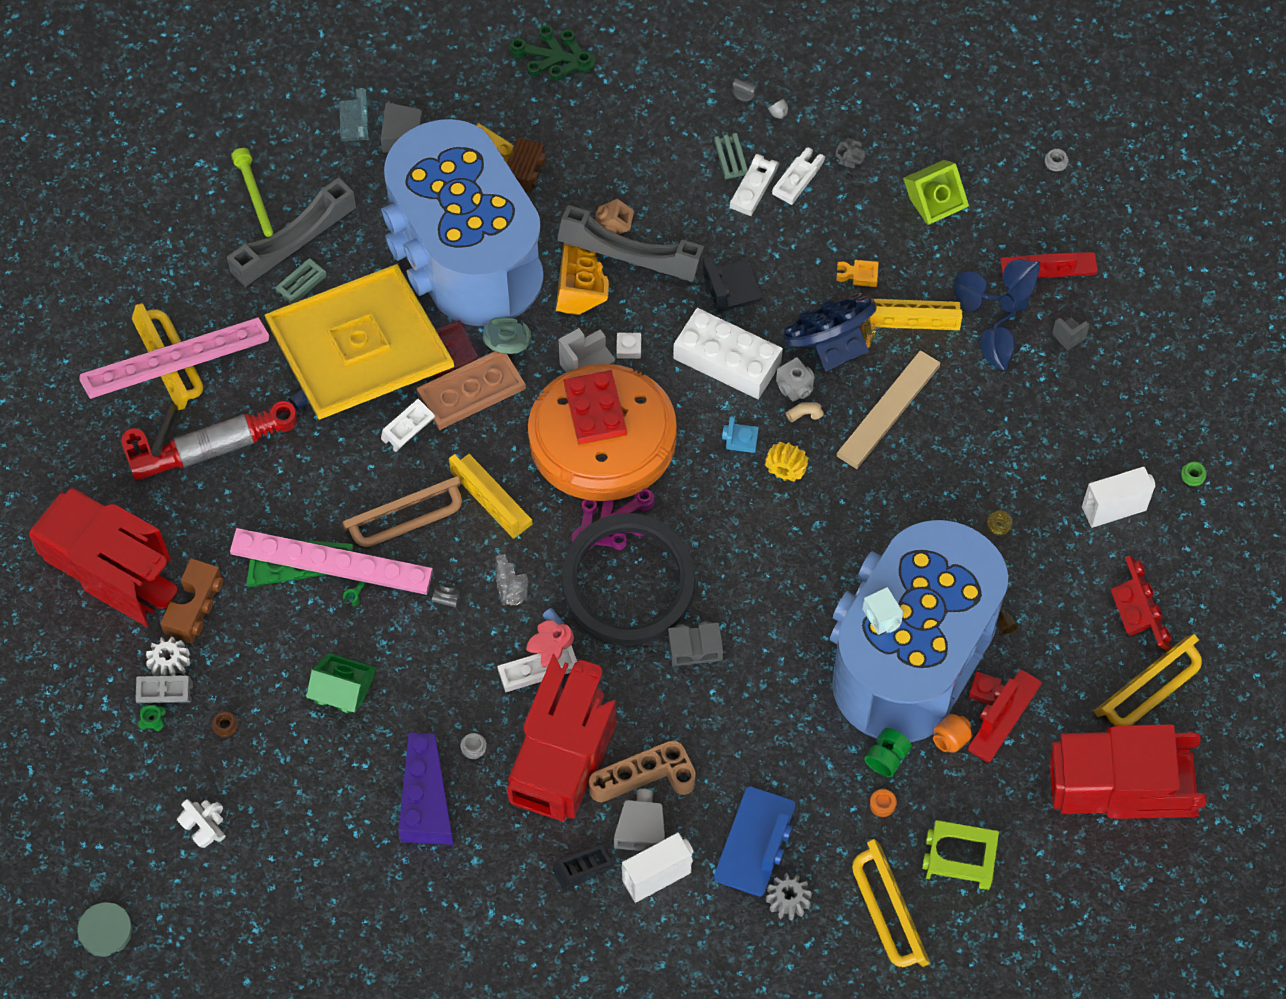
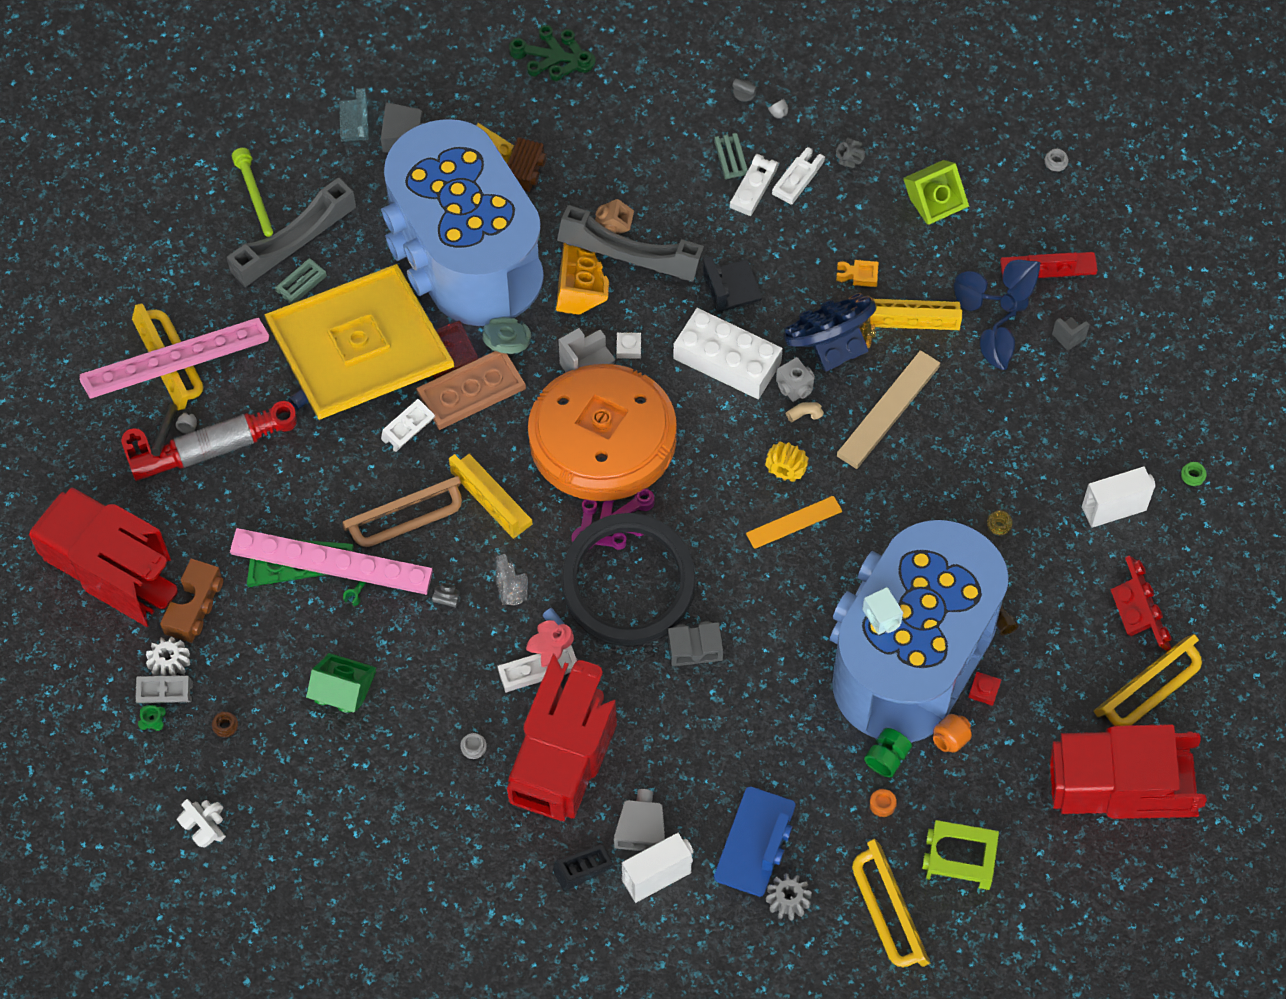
(104, 929): sand green tile -> none
(186, 423): none -> light grey hinge
(423, 803): dark purple wedge -> none
(595, 407): red plate -> none
(639, 776): medium nougat beam -> none
(740, 436): dark azure bracket -> none
(793, 522): none -> light orange sticker
(1003, 714): red bracket -> none

